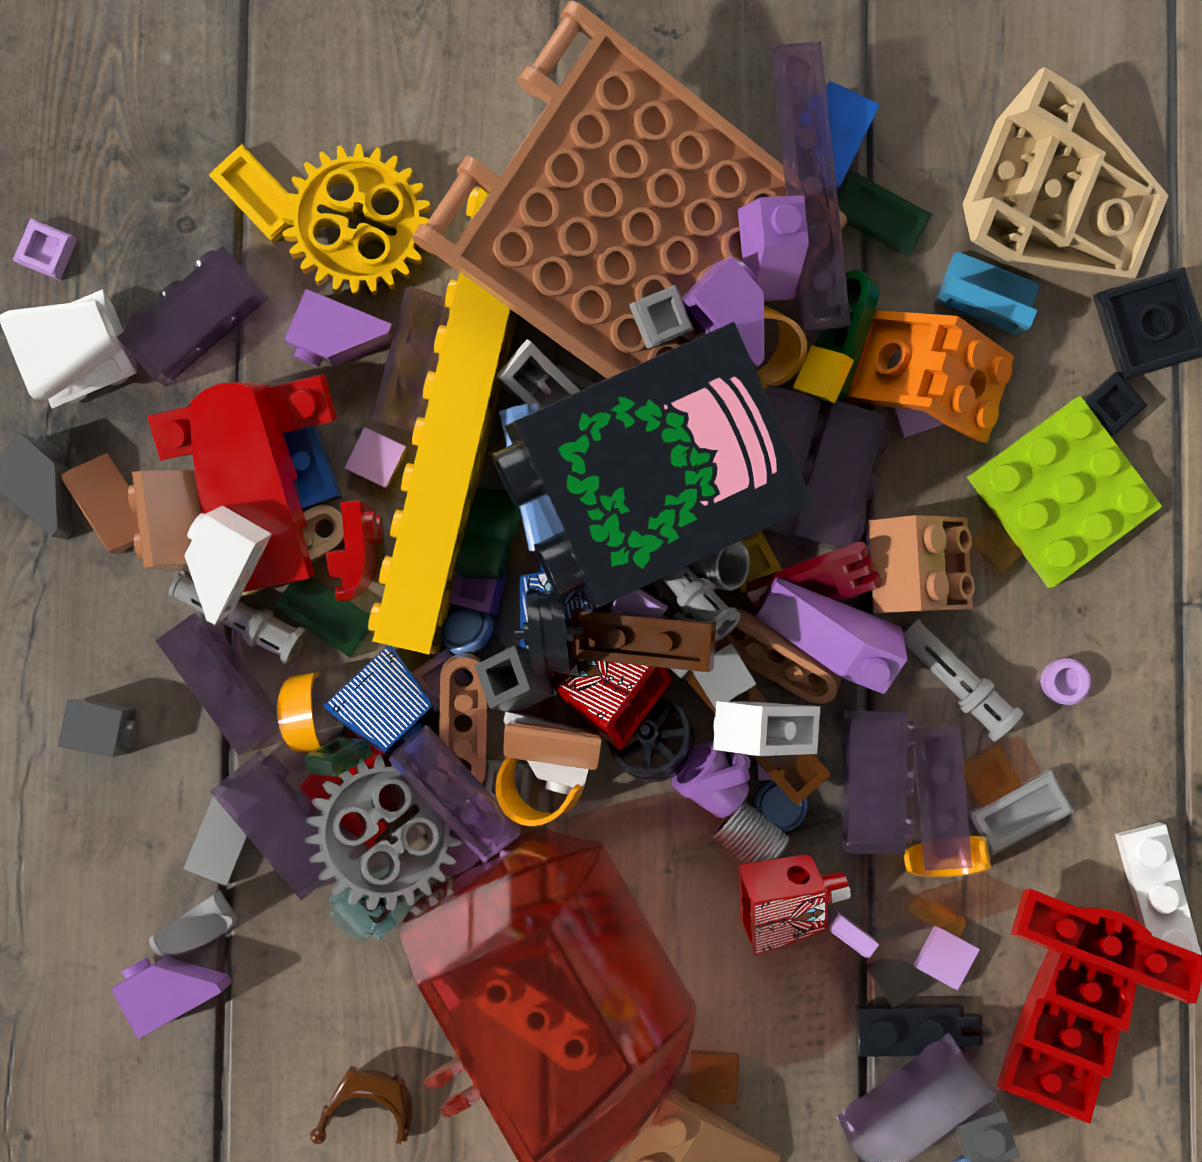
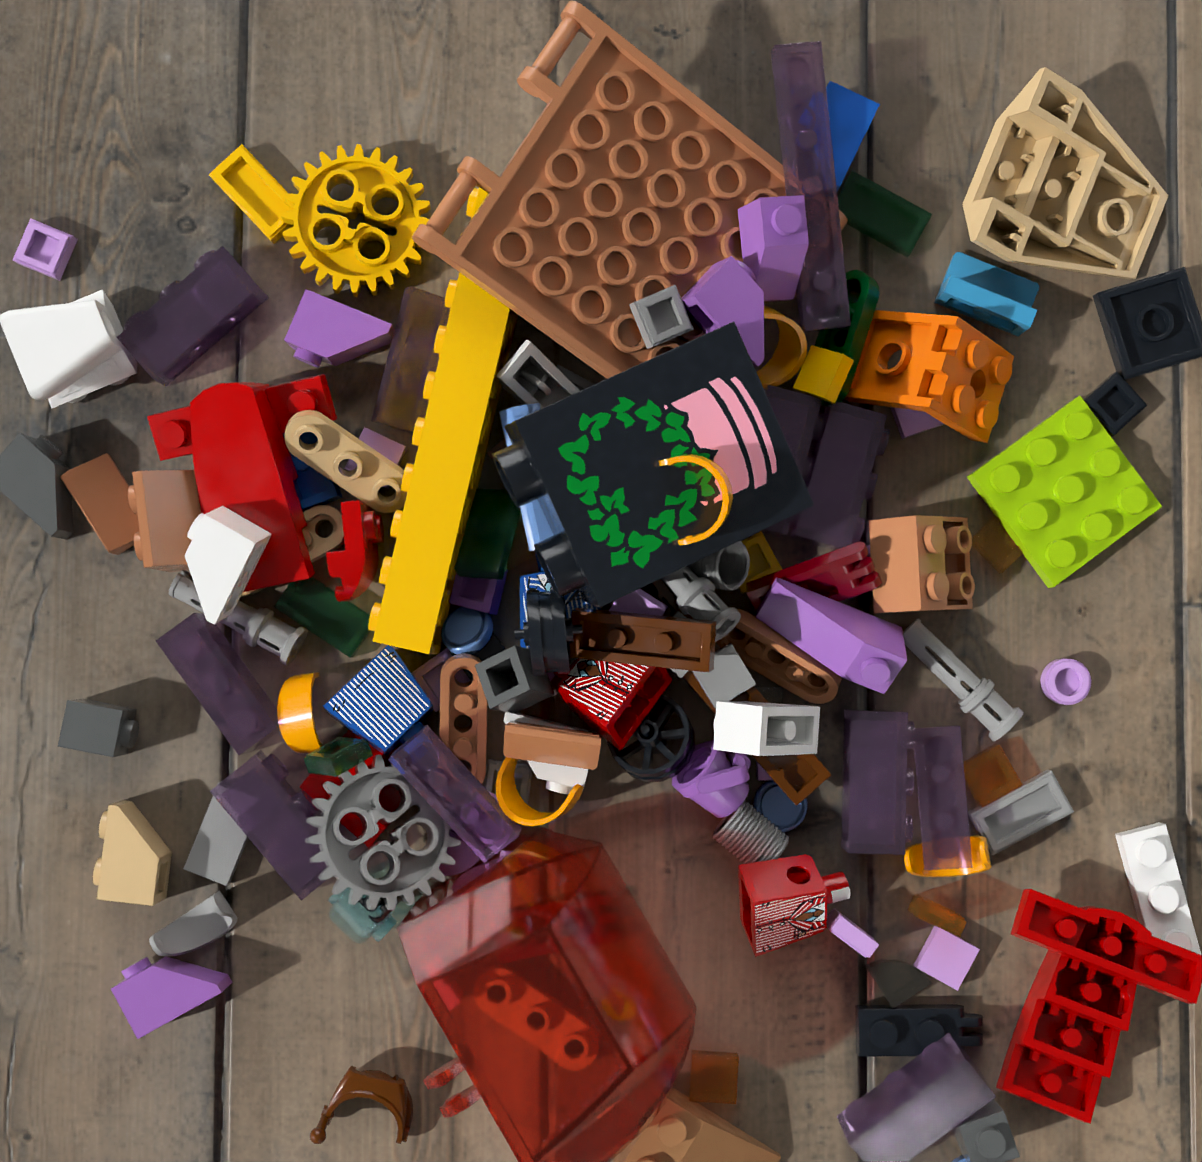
(133, 858): none -> tan slope
(338, 444): none -> tan plate
(724, 484): none -> light orange helmet

